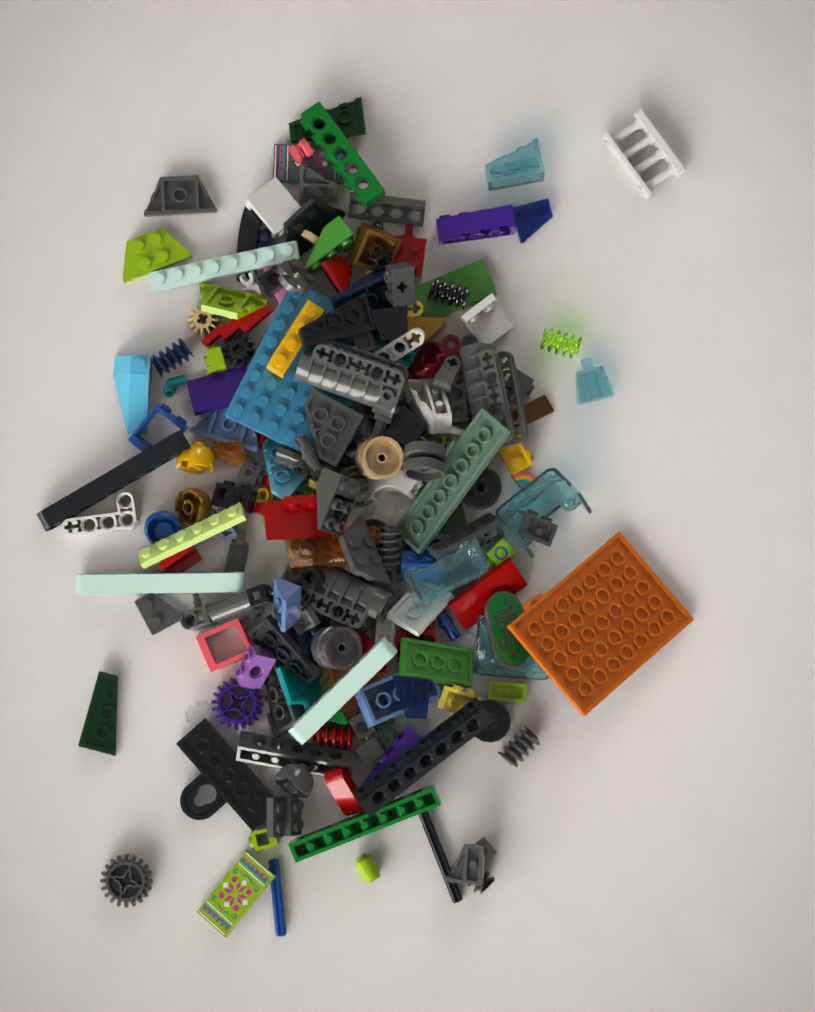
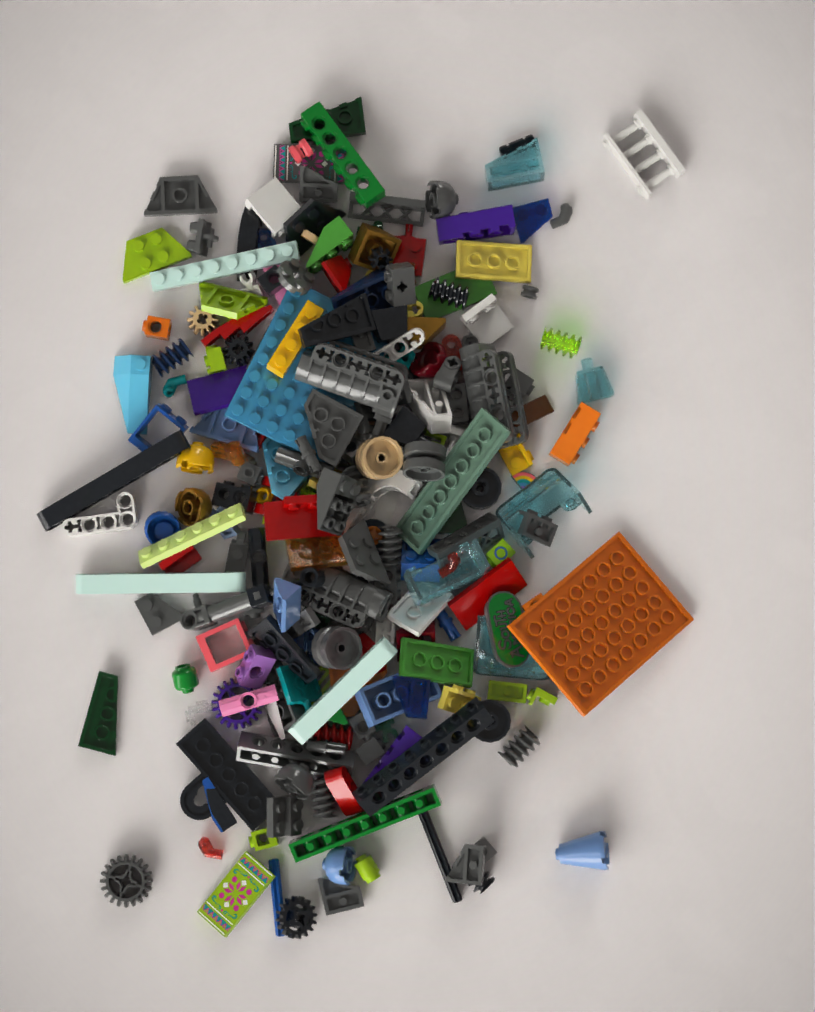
(163, 334): none -> orange brick
(185, 678): none -> green head
(204, 237): none -> dark grey hips
(208, 850): none -> clear red arm
(219, 811): none -> black sticker
(236, 703): none -> bright pink piece
(257, 543): none -> black piece
(273, 712): none -> white sticker
(303, 917): none -> black gear
(323, 800): none -> dark grey piece
(326, 747): none -> dark grey axle
(339, 897): none -> dark grey wing
(340, 865): none -> medium blue cylinder
(440, 199): none -> dark grey cylinder
(451, 567): none -> clear red arm
(493, 261): none -> light yellow tile
(515, 144): none -> black axle
(529, 292): none -> dark grey bush
(545, 697): none -> lime bracket
(564, 217): none -> dark grey arm
(575, 434): none -> orange wedge
(585, 851): none -> medium blue cone

